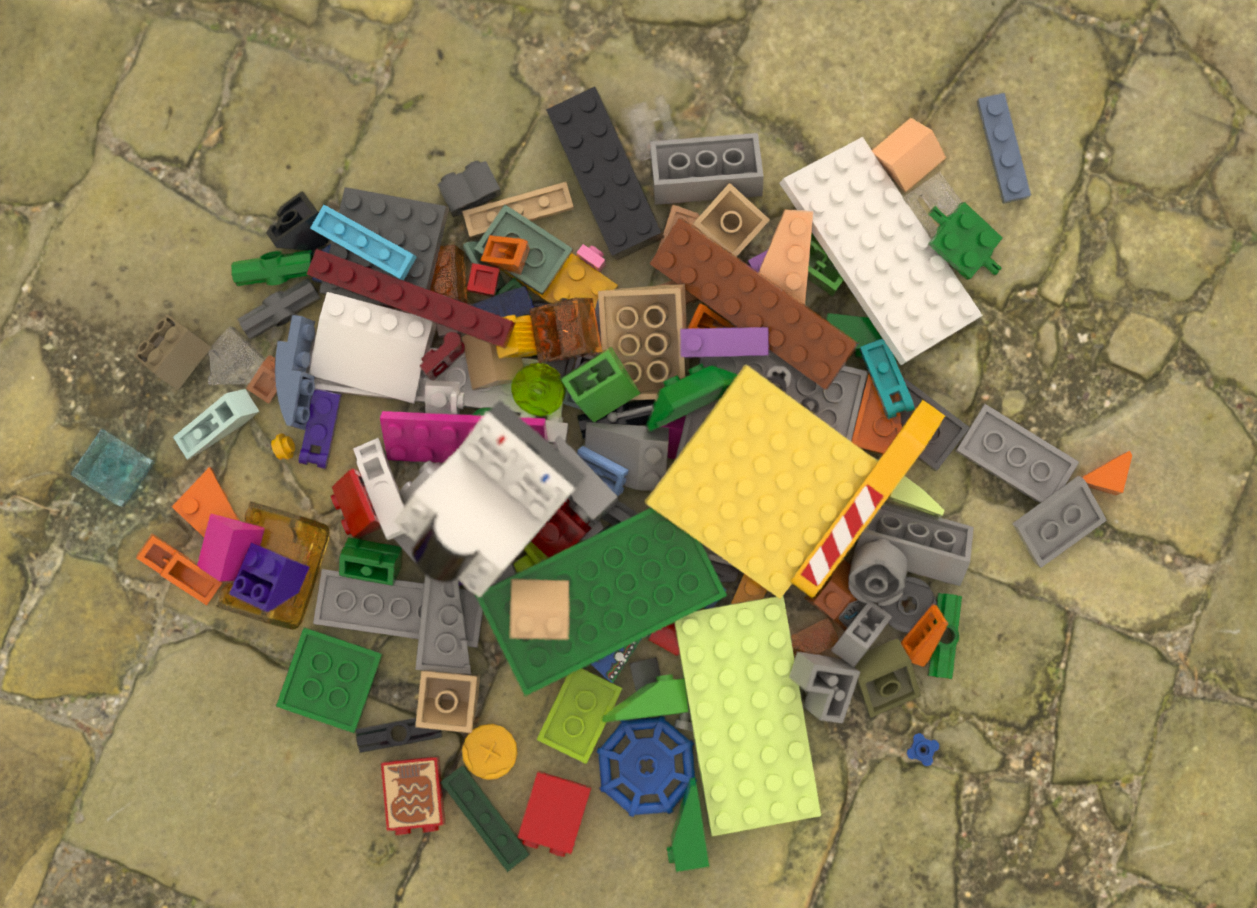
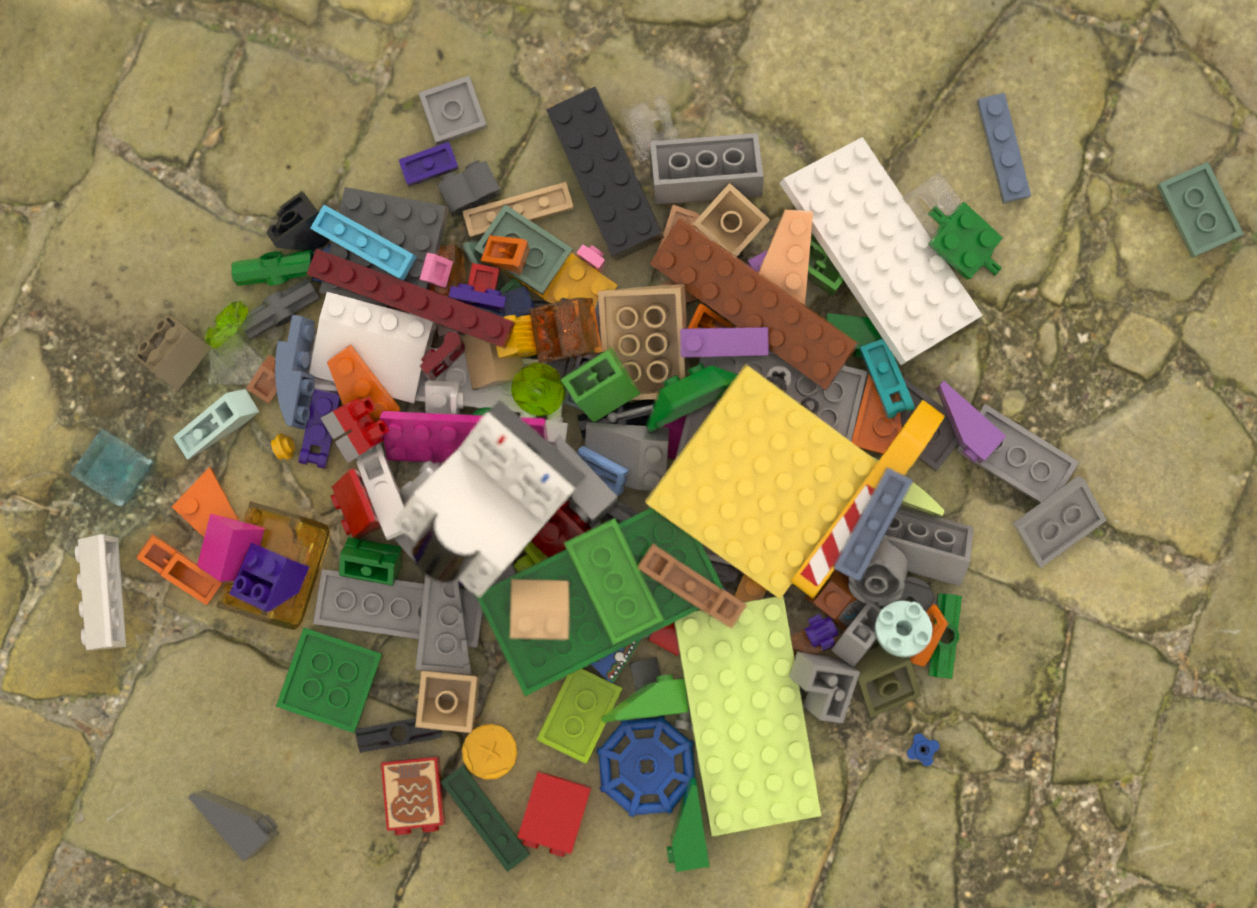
(101, 592): none -> white slope
(226, 324): none -> clear neon green plate
(240, 826): none -> dark grey slope
(356, 380): none -> orange wing
(364, 432): none -> red hips
(428, 164): none -> dark purple plate
(436, 270): none -> bright pink plate
(452, 110): none -> light grey plate
(490, 299): none -> dark purple plate
(613, 581): none -> bright green tile
(691, 586): none -> medium nougat slope
(821, 632): none -> dark purple gear
(872, 524): none -> sand blue plate
(903, 628): none -> light aqua plate
(909, 154): light nougat slope -> none
(970, 427): none -> medium lavender slope
(1110, 476): orange slope -> none
(1200, 210): none -> sand green plate

